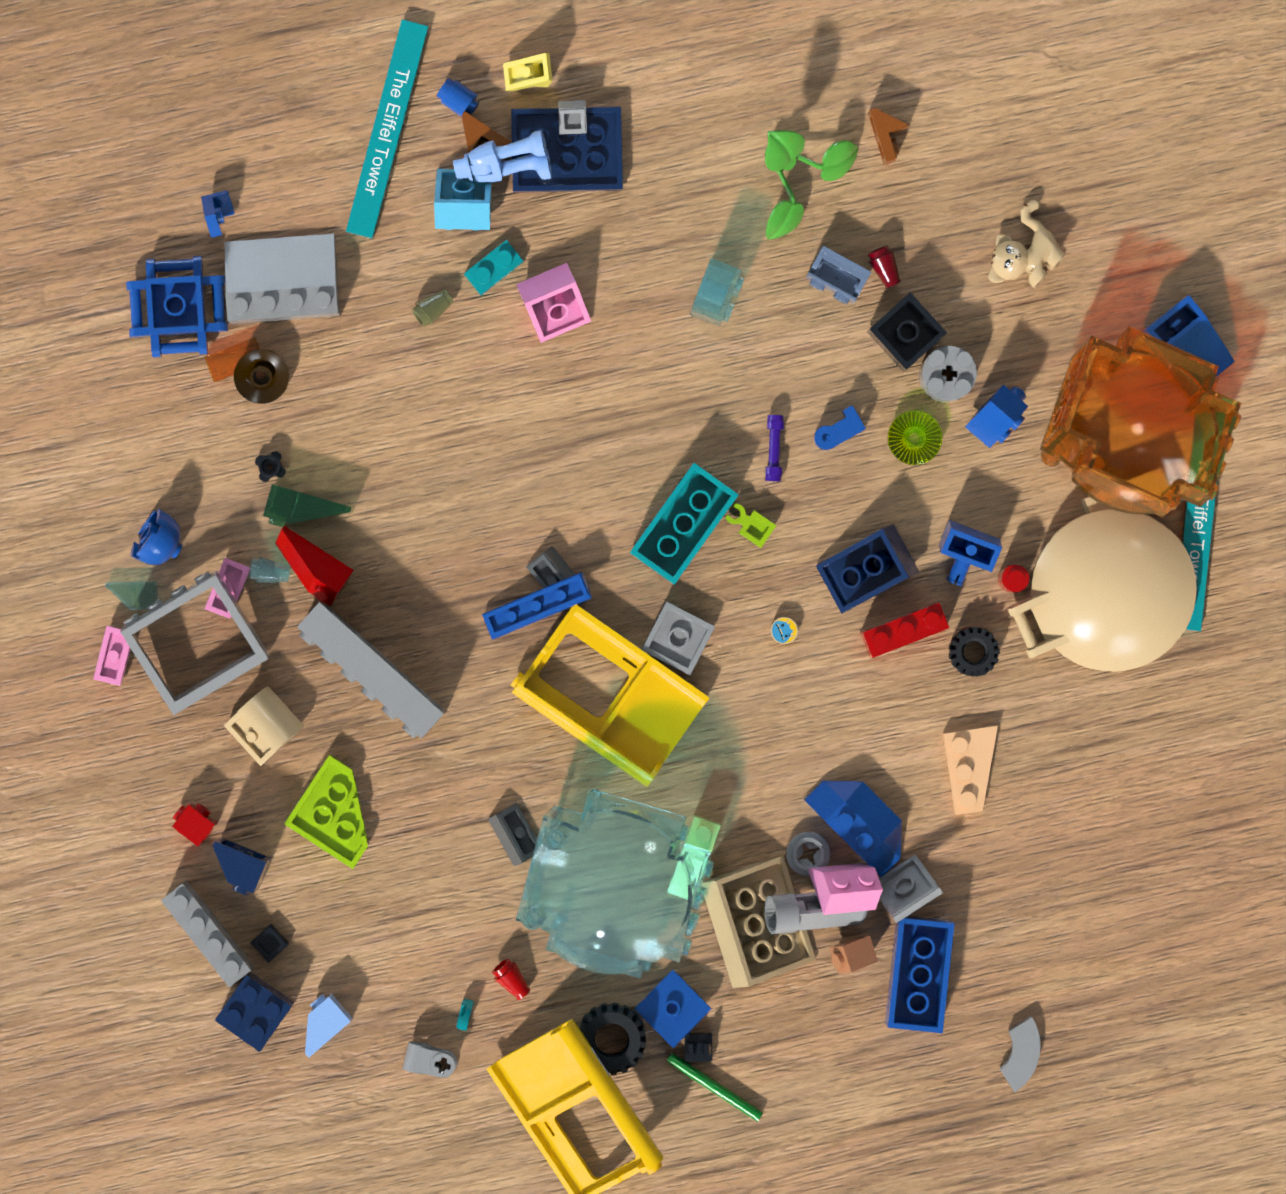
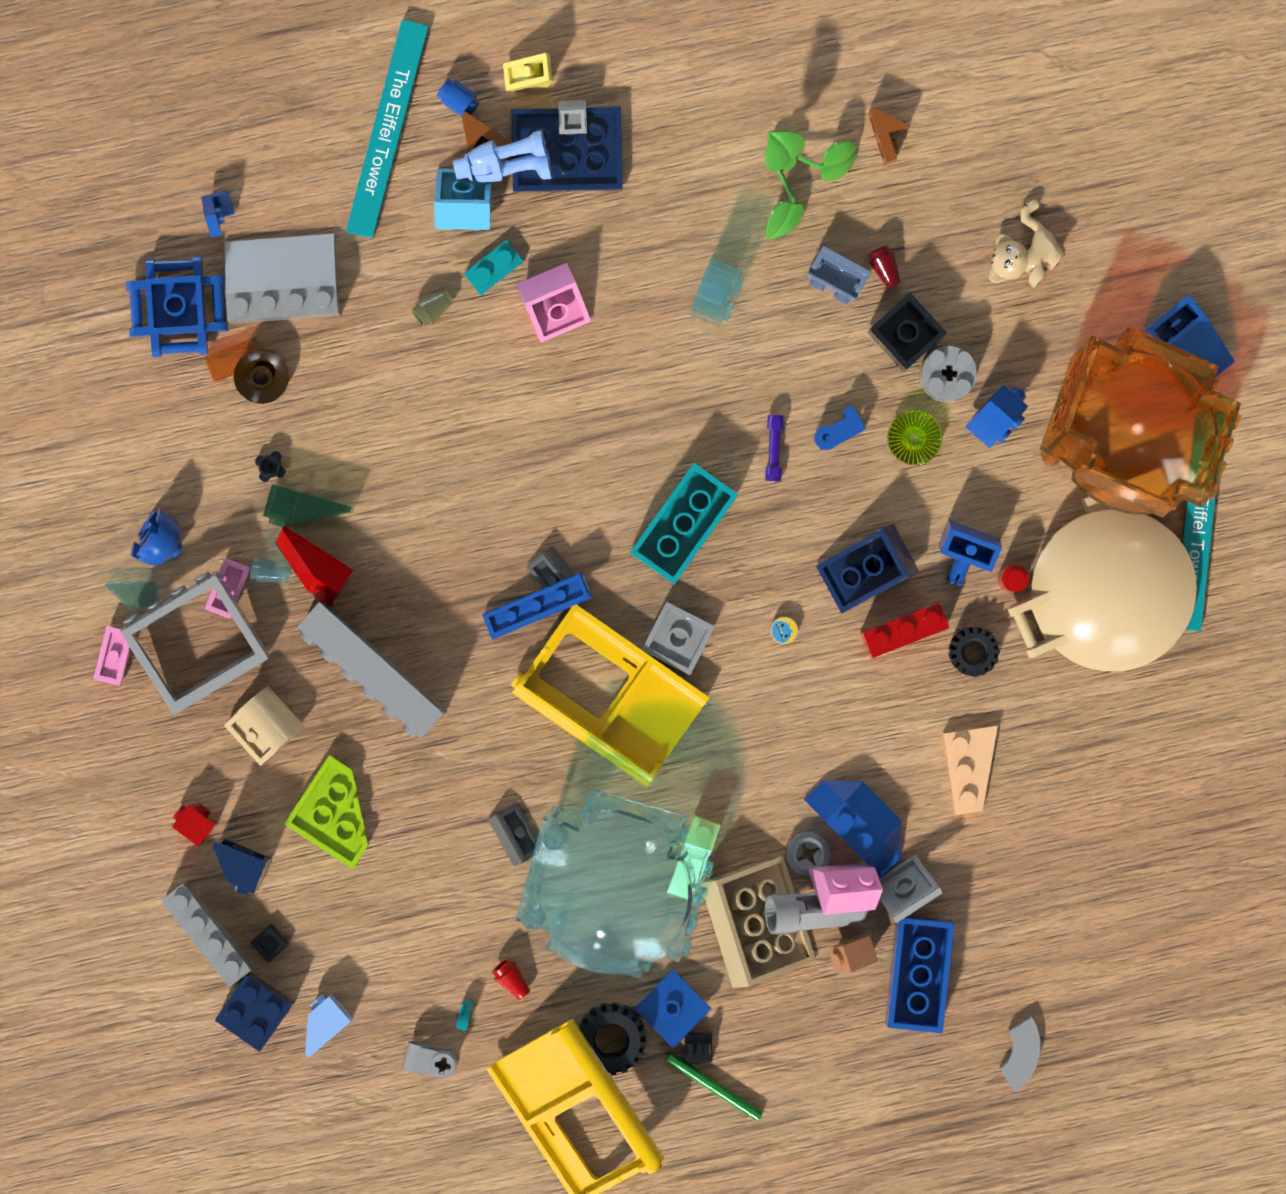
(754, 527): lime plate -> none

